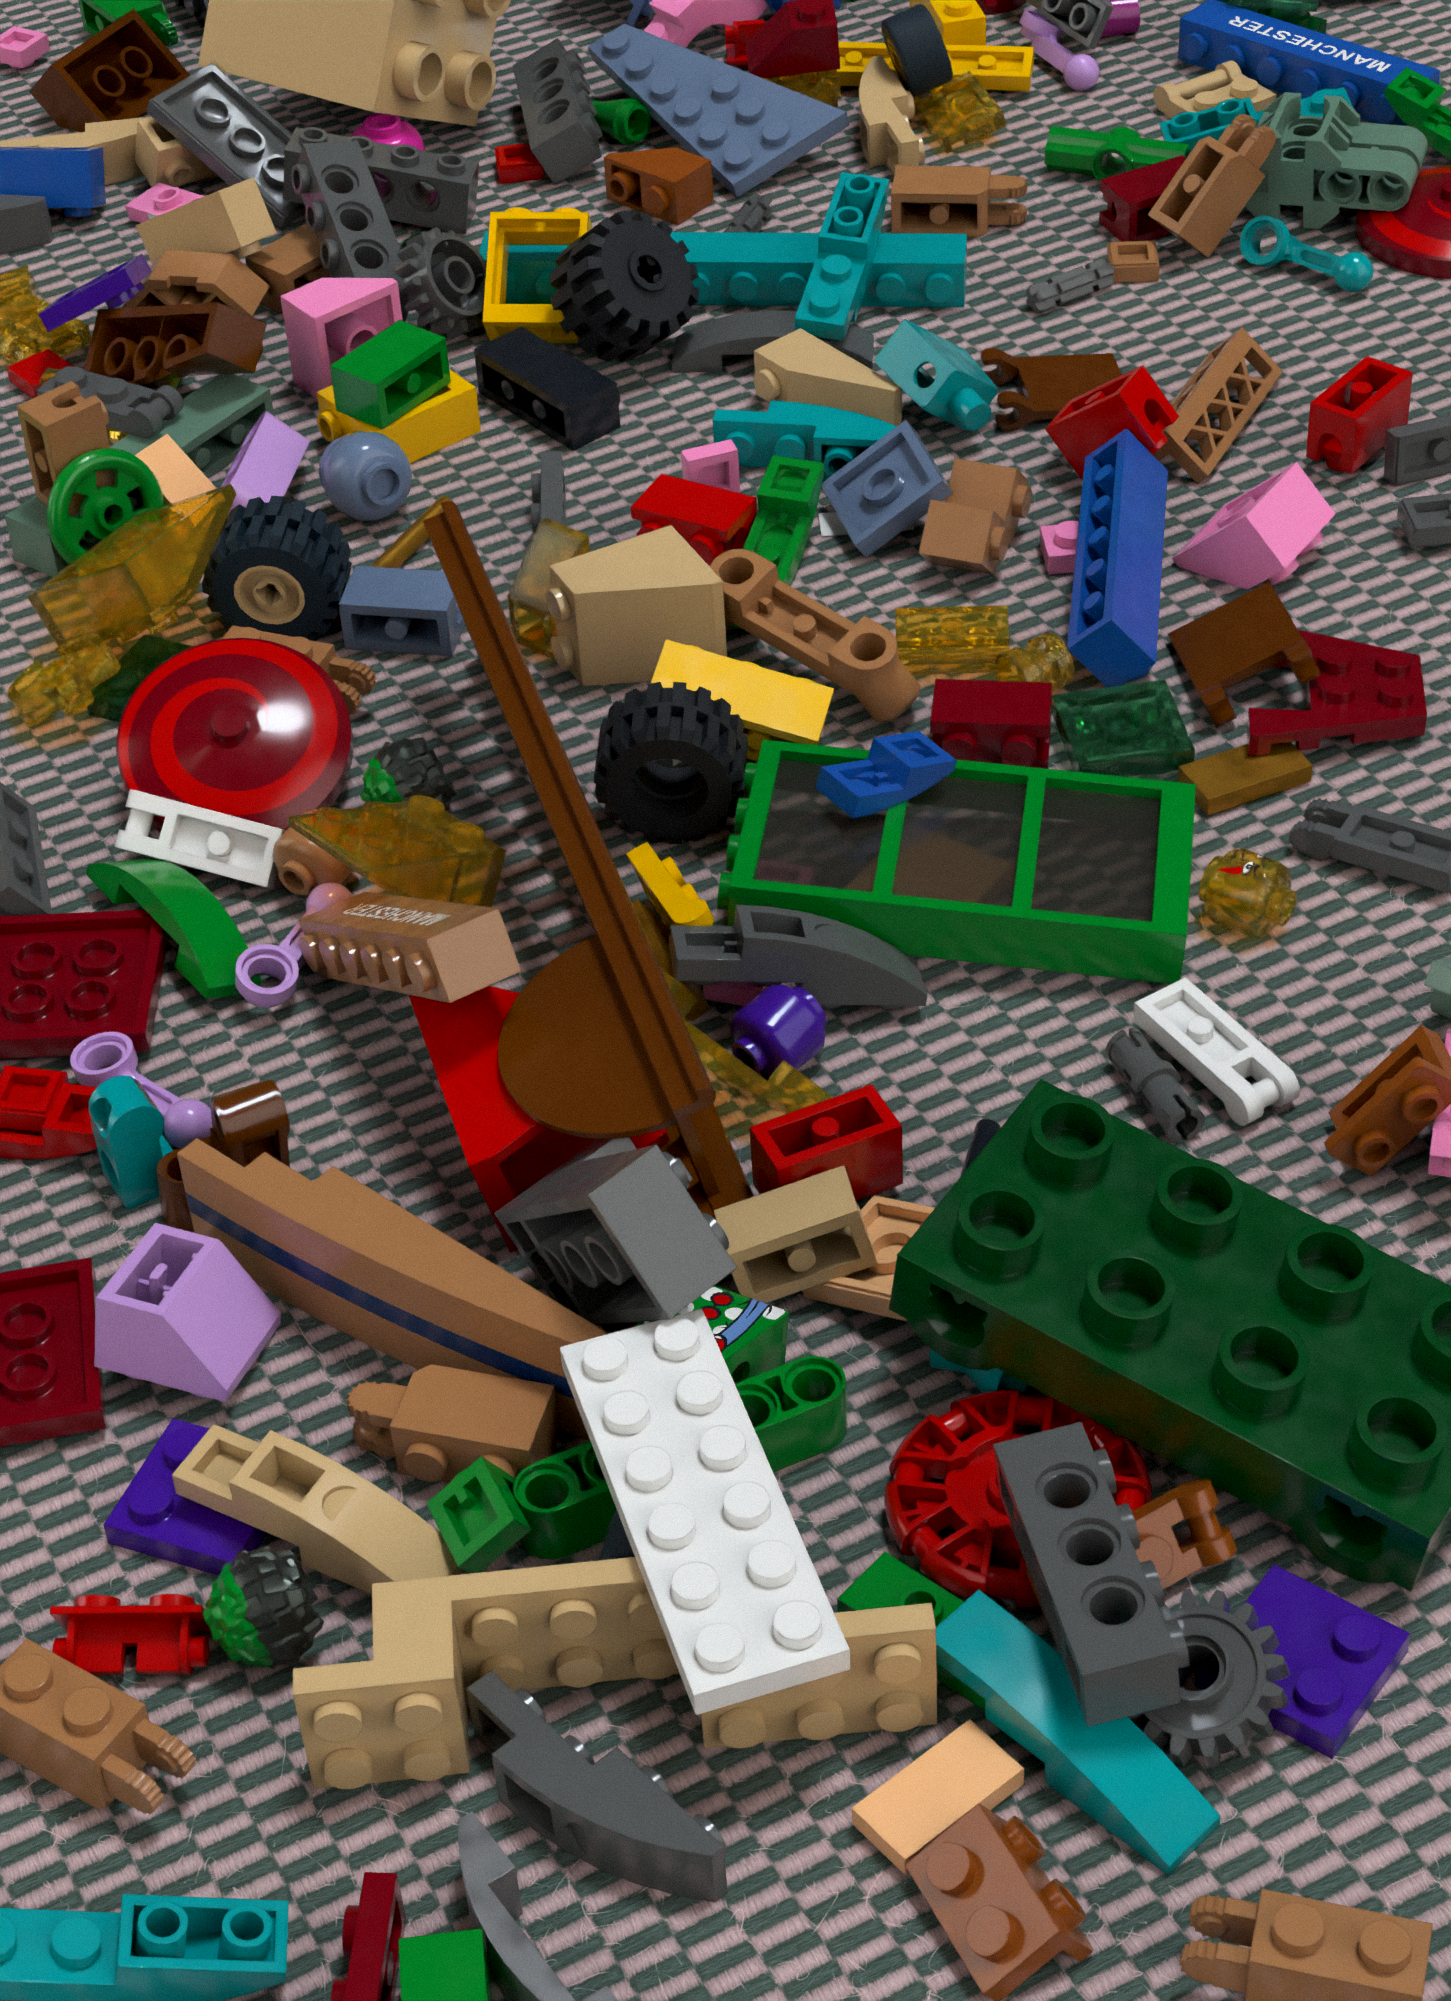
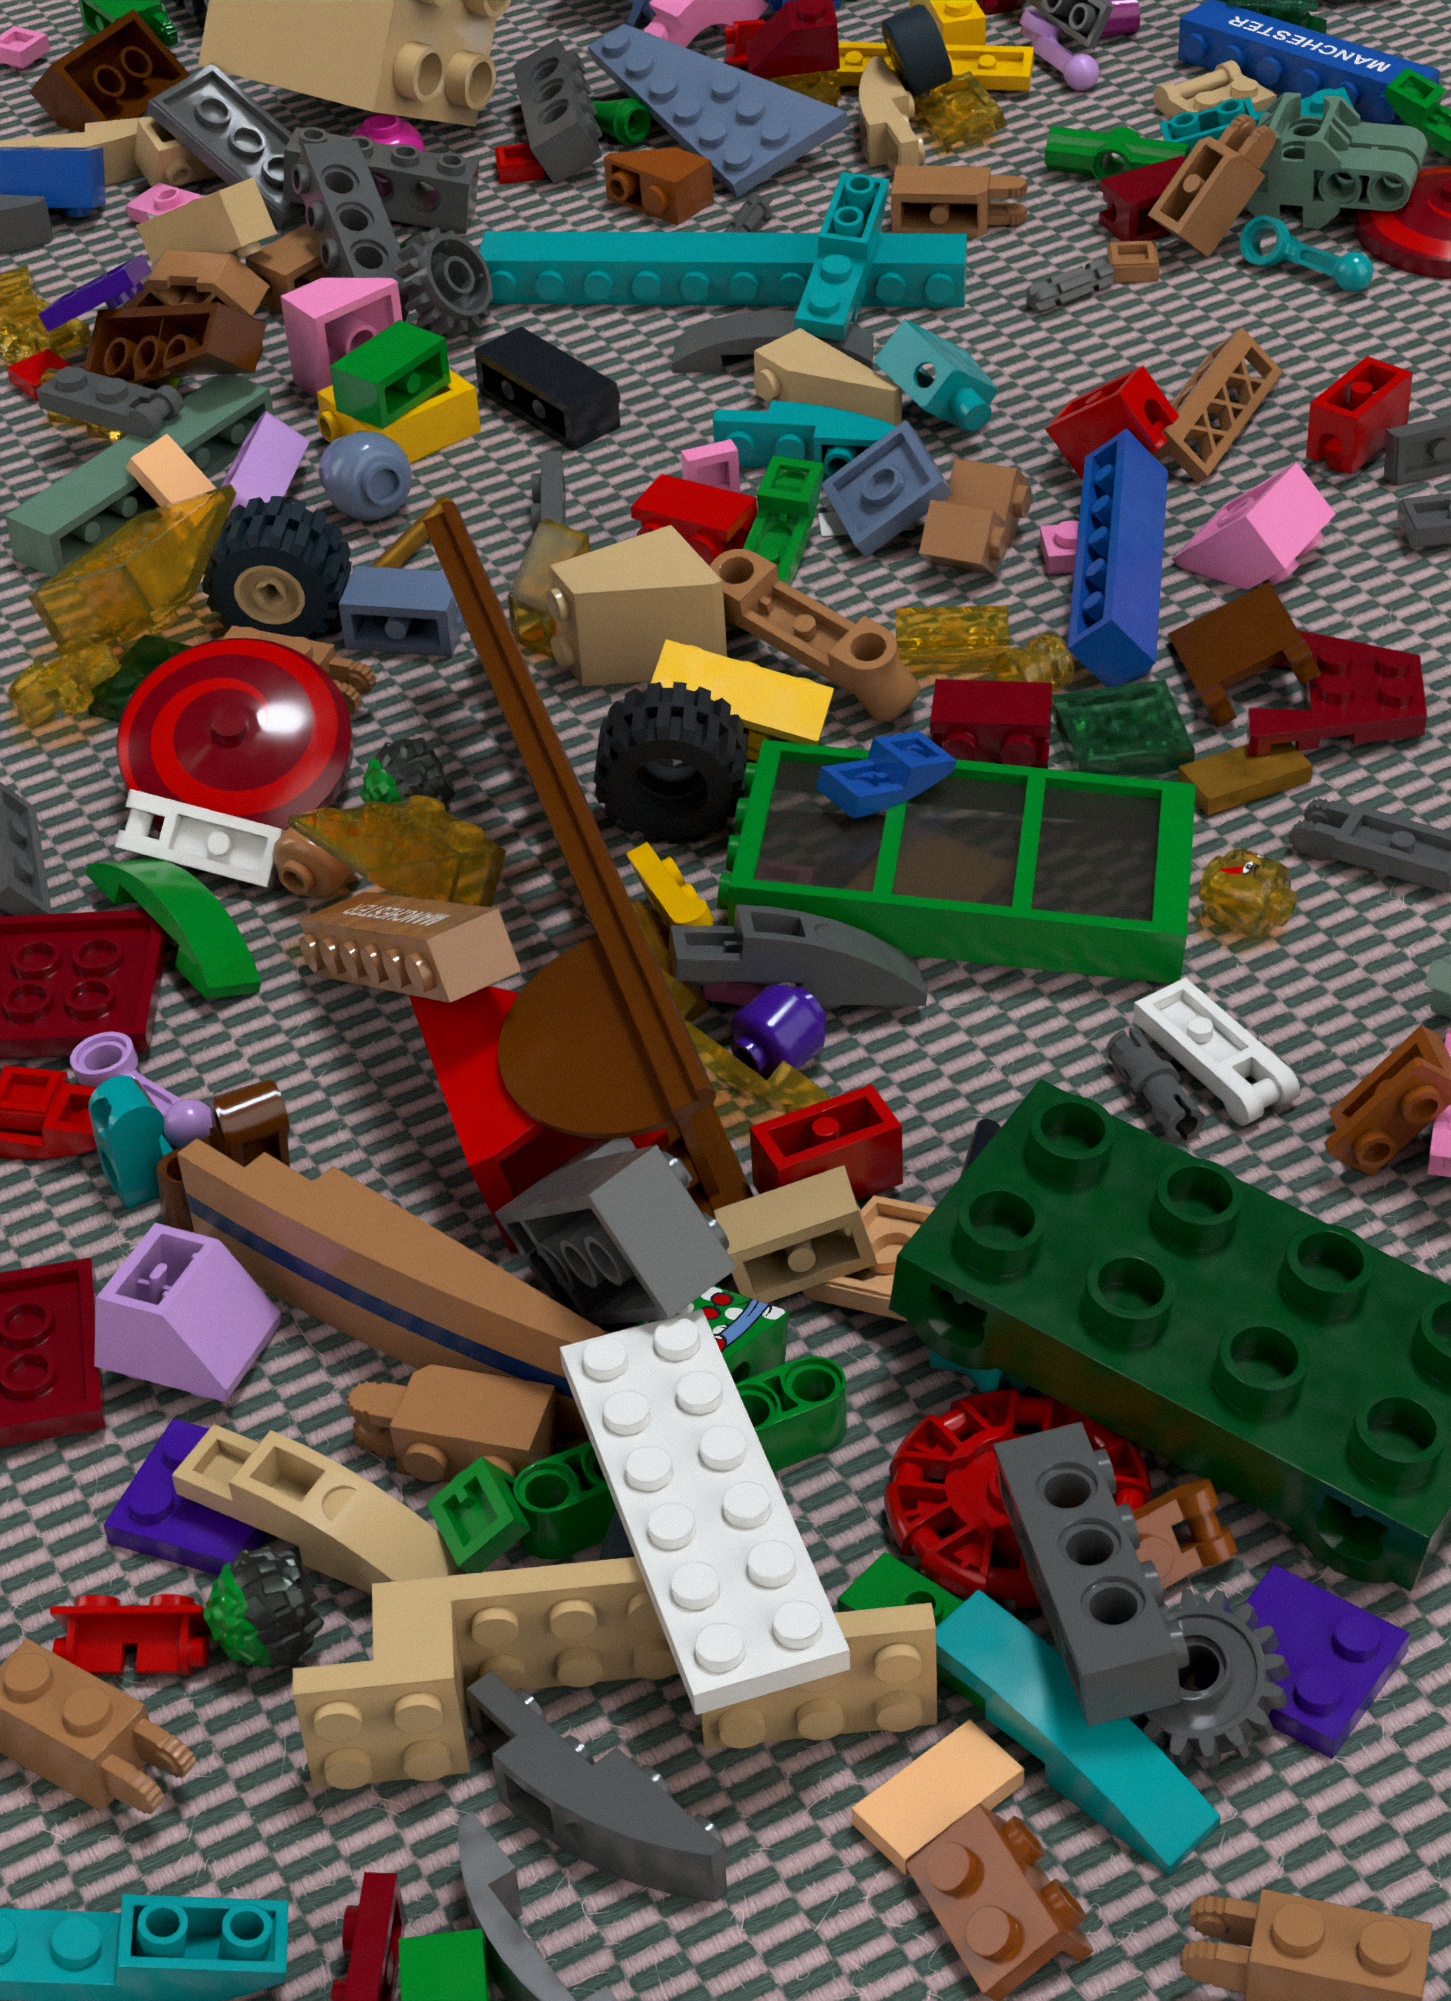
(58, 430): medium nougat brick -> none
(80, 478): green plate -> none
(282, 960): lavender piece -> none
(526, 227): yellow window -> none
(624, 286): black wheel -> none
(1046, 382): reddish brown flag -> none

